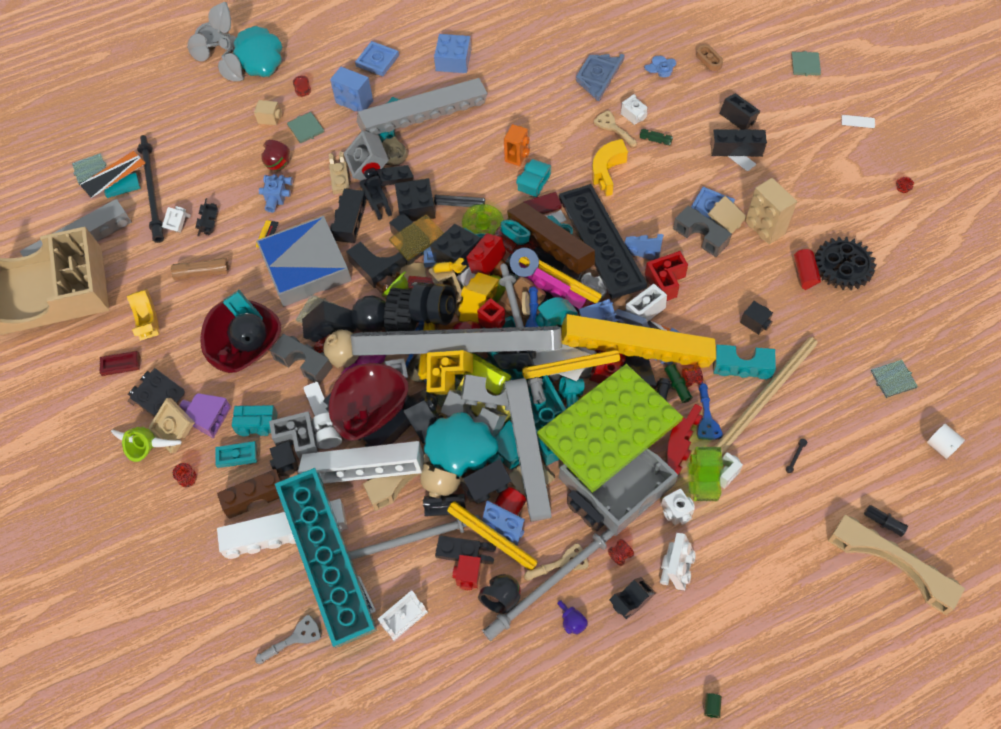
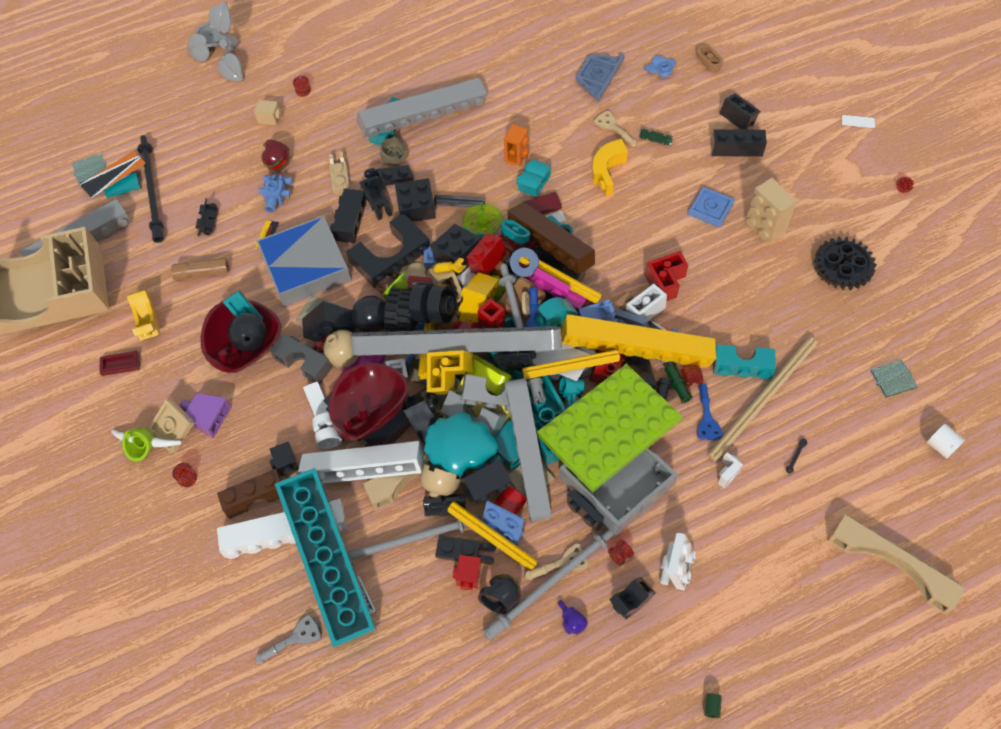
(154, 391): black bracket -> none
(175, 218): white bracket -> none
(236, 454): teal plate -> none
(253, 419): teal brick -> none
(258, 51): teal piece -> none
(296, 430): light grey brick -> none
(305, 127): sand green piece -> none
(351, 89): medium blue brick -> none
(364, 154): light grey brick -> none
(377, 58): medium blue plate -> none
(402, 615): white hinge -> none
(416, 237): clear yellow piece -> none
(452, 53): medium blue brick -> none
(594, 283): white hair -> none
(597, 230): black plate -> none
(634, 110): white brick -> none
(644, 247): medium blue wing -> none
(678, 507): white brick -> none
(679, 439): red slope -> none
(692, 221): dark grey arch -> none
(705, 473): clear neon green brick -> none
(727, 215): tan piece -> none
(743, 161): white sticker -> none
(757, 318): black brick -> none
(806, 63): sand green piece -> none
(807, 268): red brick -> none
(886, 520): black axle -> none

